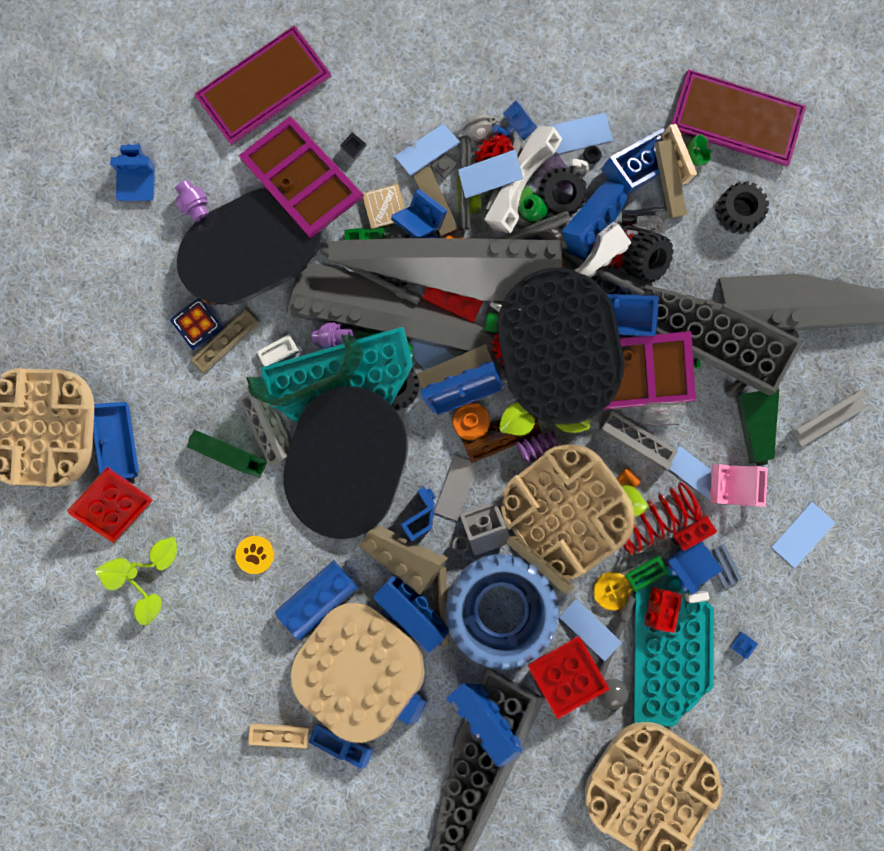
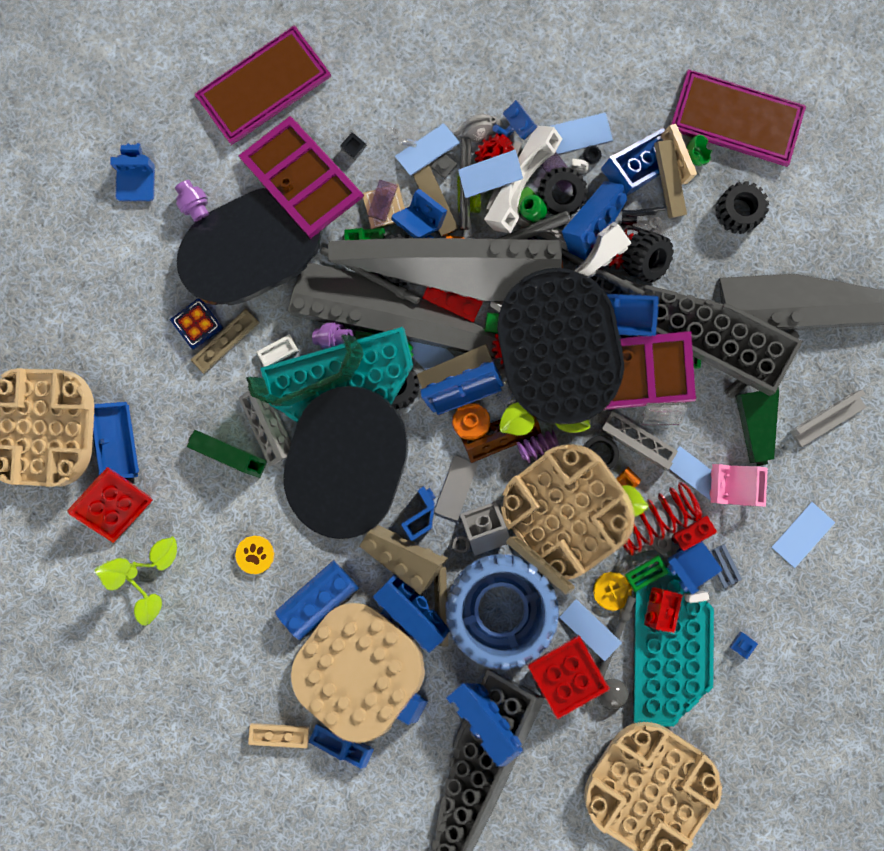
(382, 200): none -> clear purple plate
(610, 443): none -> black tyre

